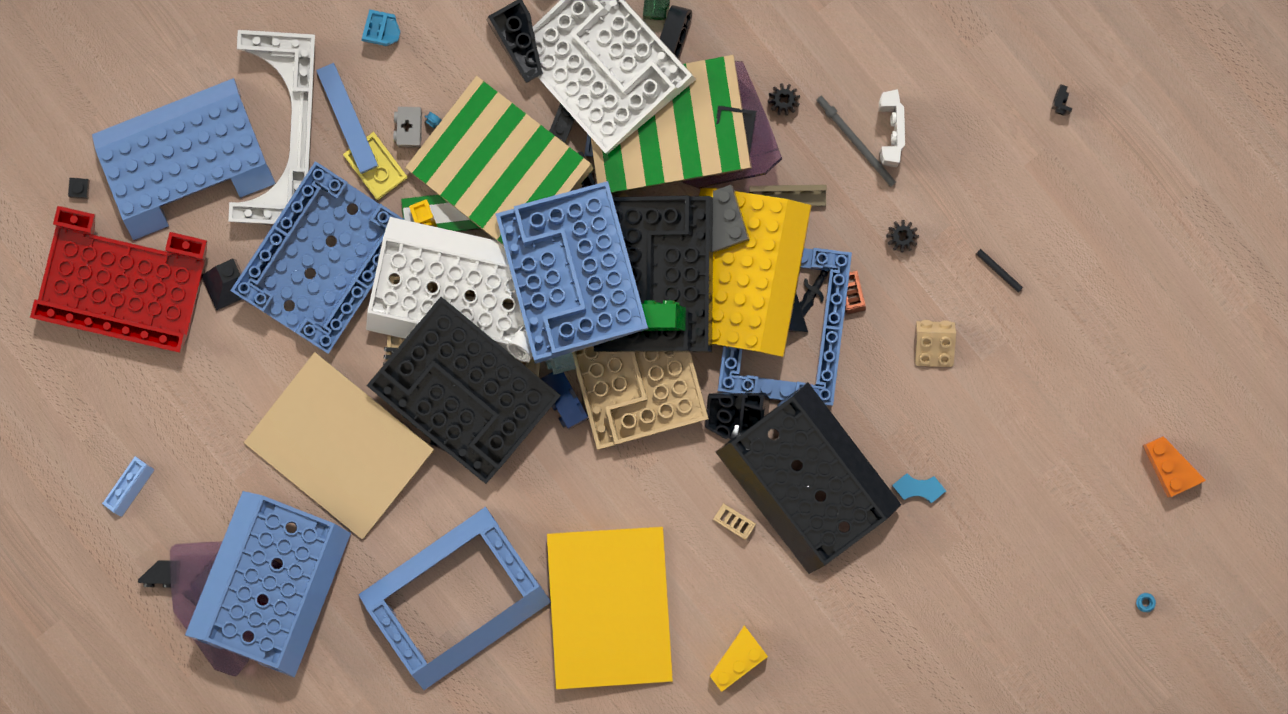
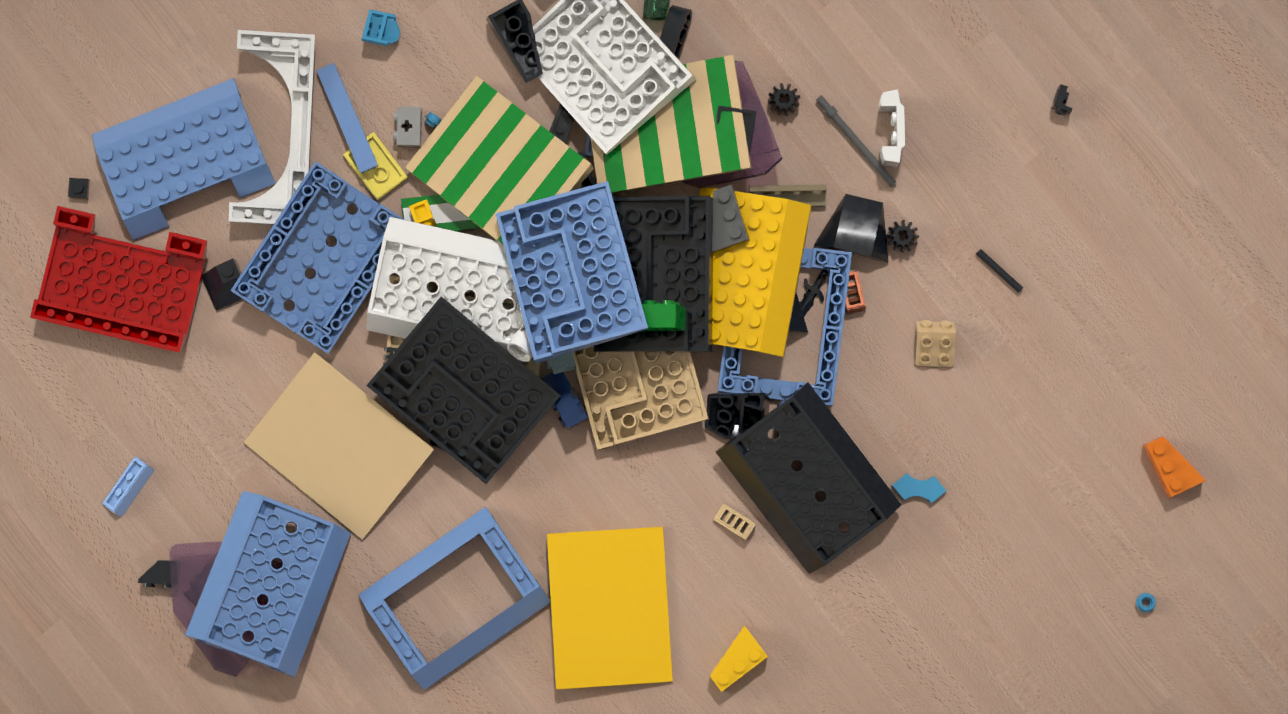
(857, 228): none -> black wedge

